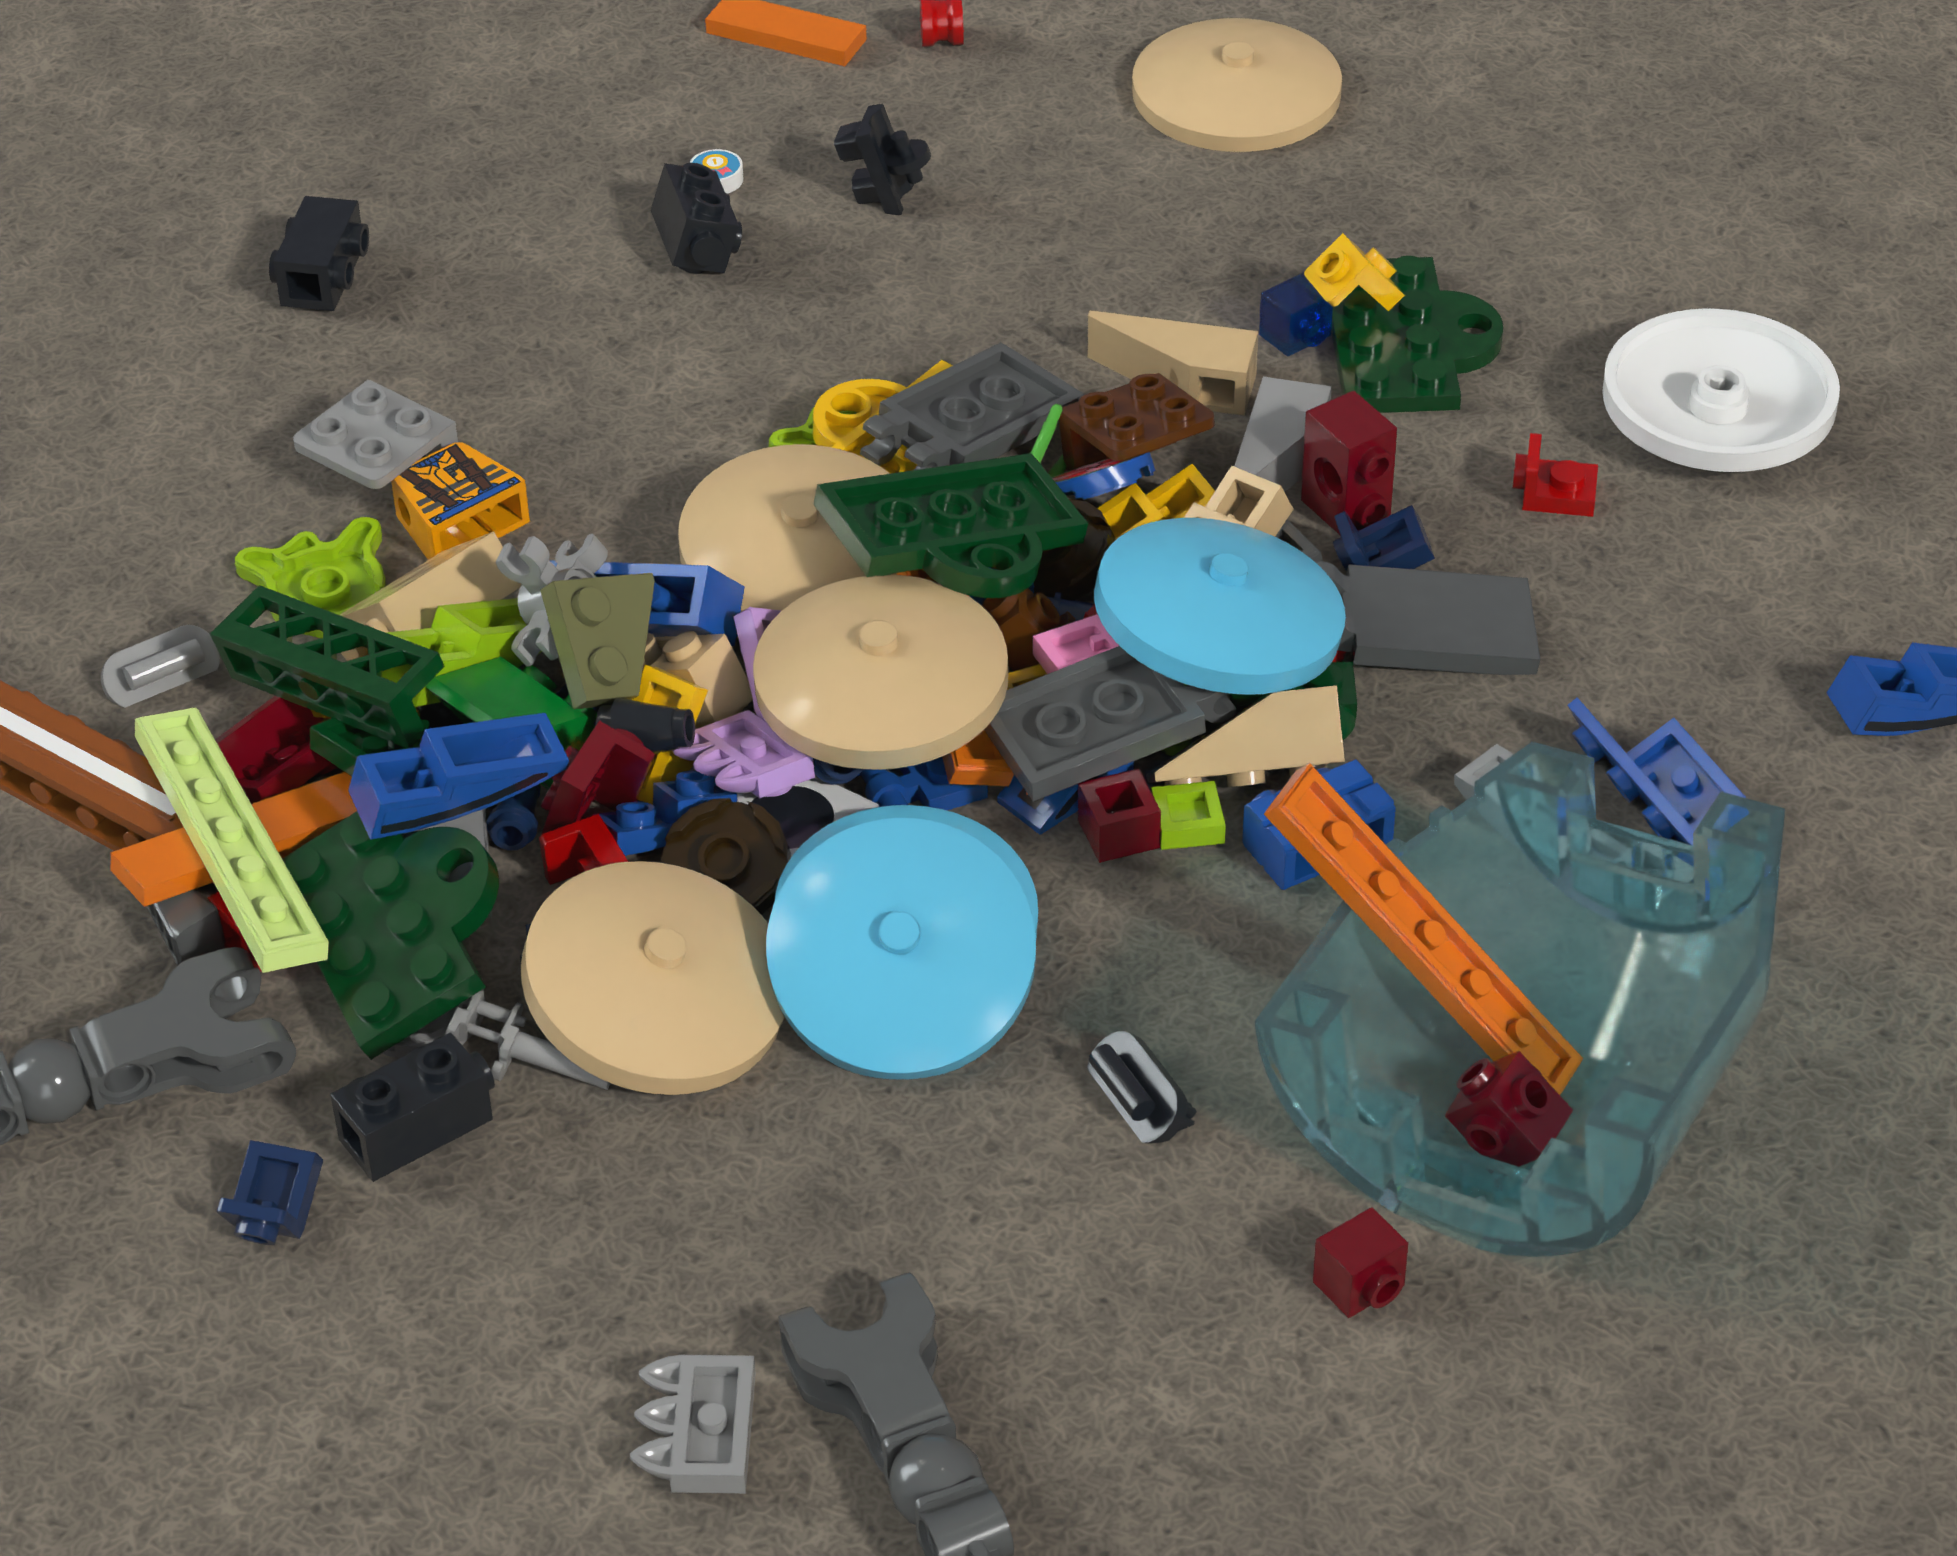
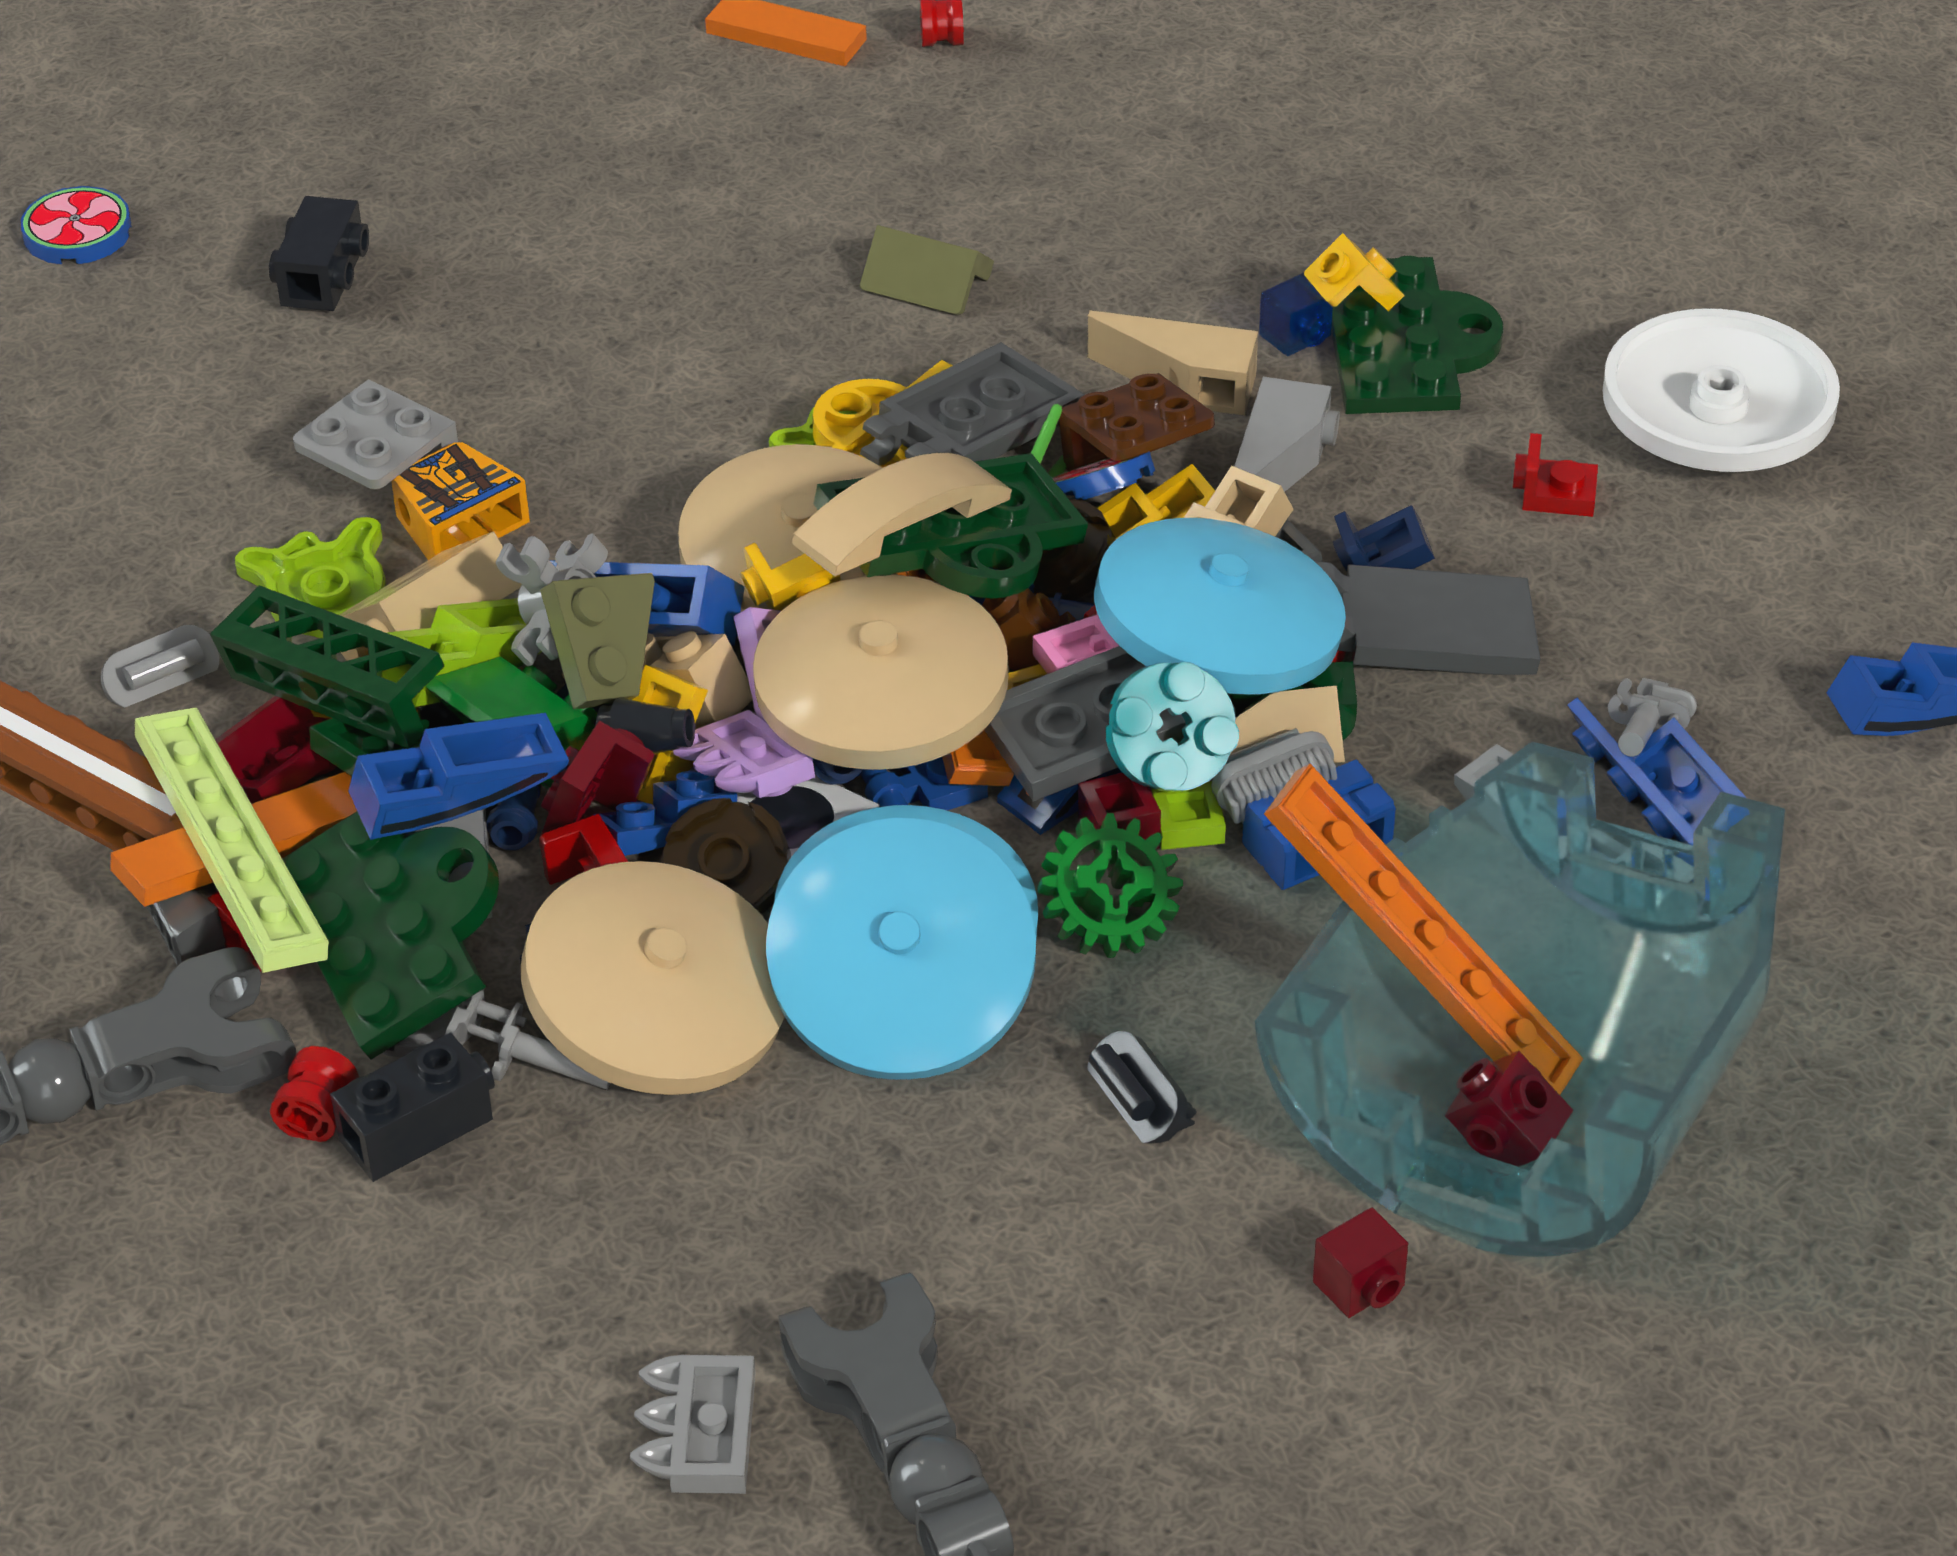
(76, 224): none -> tile
(272, 1193): dark blue bracket -> none
(304, 1103): none -> red wheel
(695, 218): black brick -> none
(726, 164): tile -> none
(784, 583): none -> yellow bracket
(854, 522): none -> tan slope
(890, 159): black hips -> none
(922, 270): none -> olive panel
(1135, 718): none -> plate
(1136, 882): none -> green gear
(1236, 84): tan dish -> none
(1267, 767): none -> light grey piece
(1348, 461): dark red brick -> none
(1648, 710): none -> light grey piece

